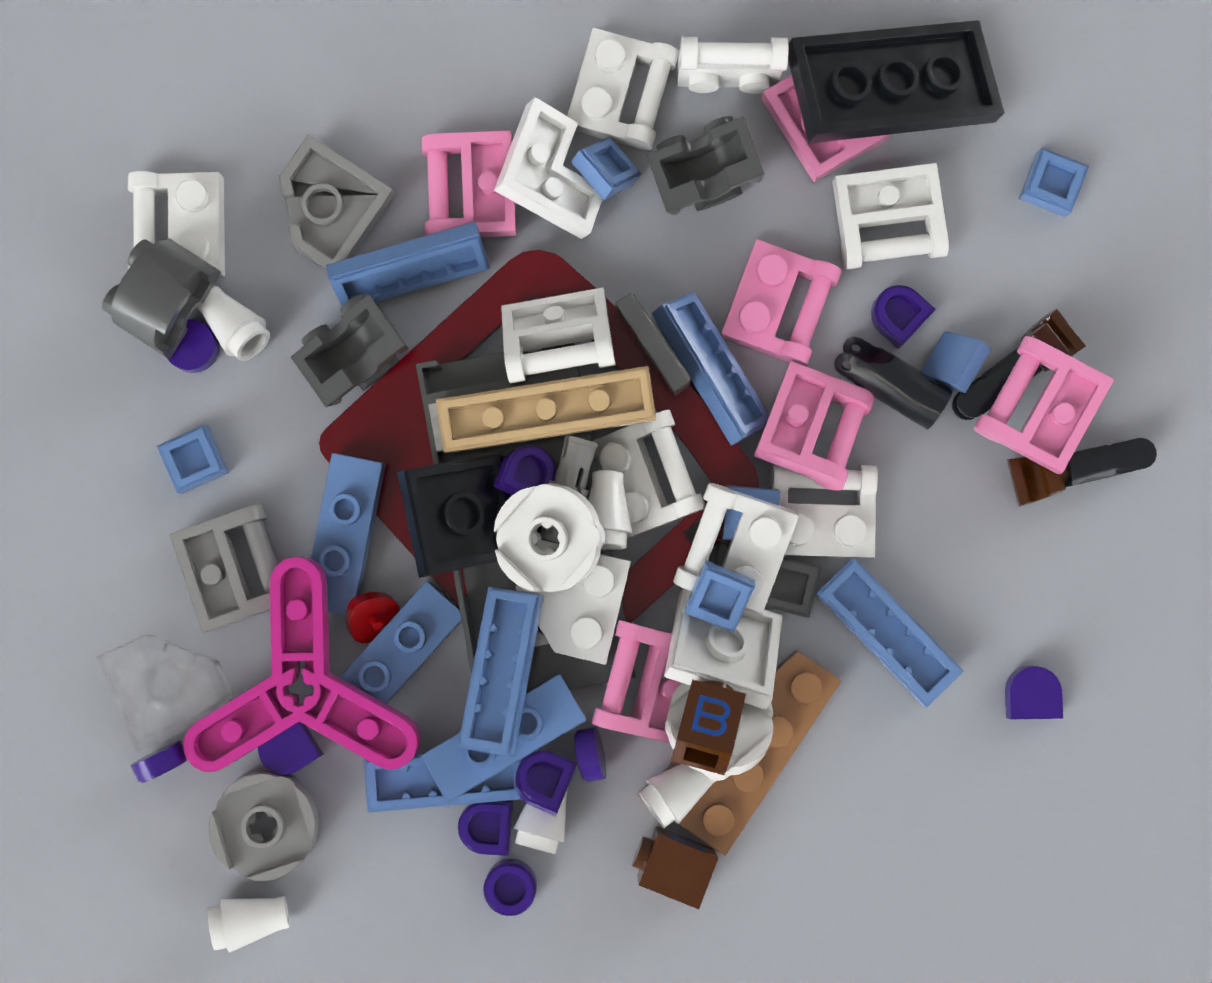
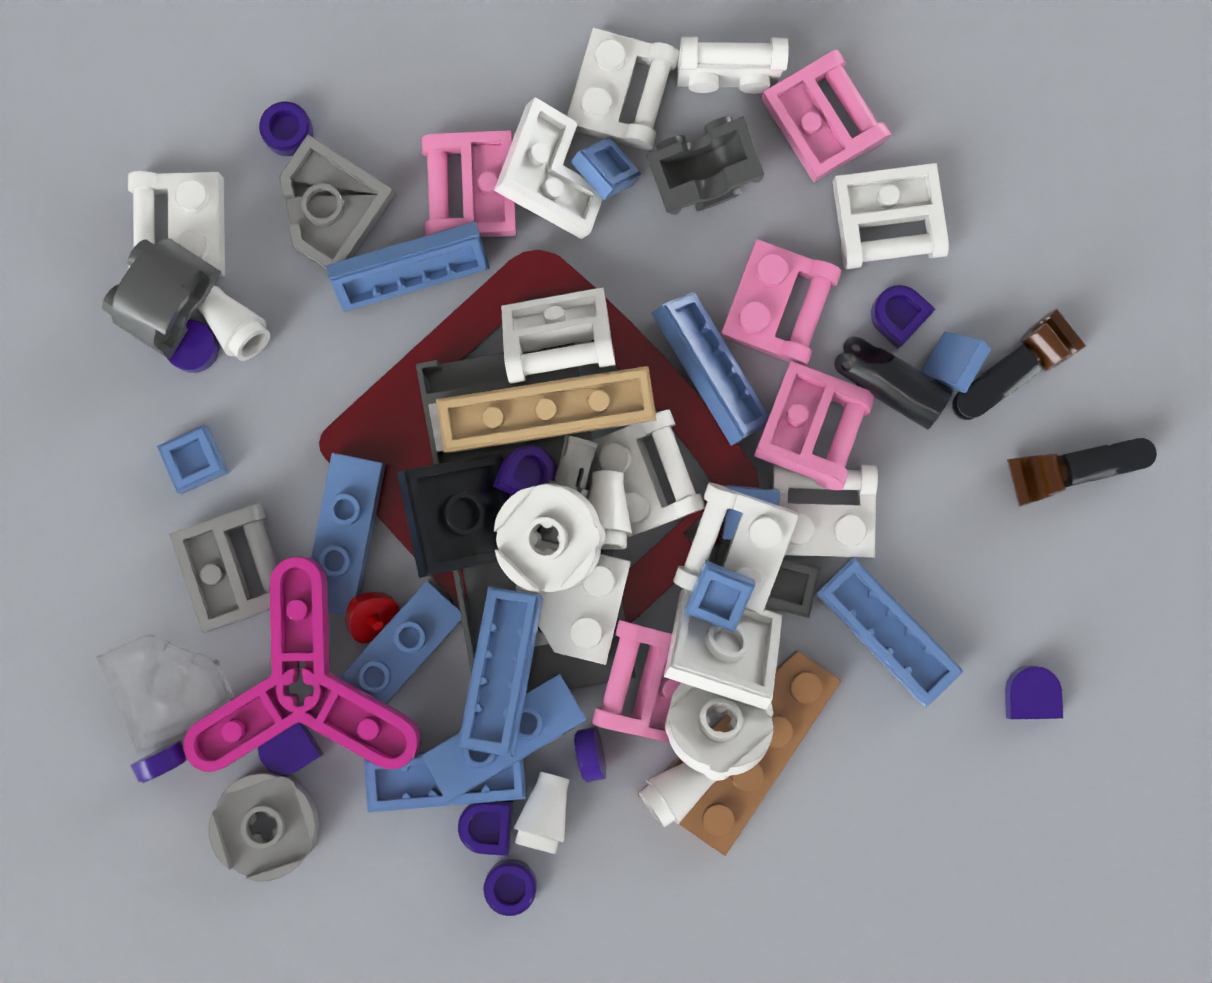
(246, 921): white cone -> none
(285, 127): none -> dark purple tile
(351, 352): dark grey cylinder -> none
(543, 780): dark purple tile -> none
(653, 344): dark grey tile -> none
(675, 866): reddish brown brick -> none
(709, 726): reddish brown brick -> none
(893, 81): black plate -> none
(1053, 182): medium blue tile -> none
(1059, 413): bright pink plate -> none

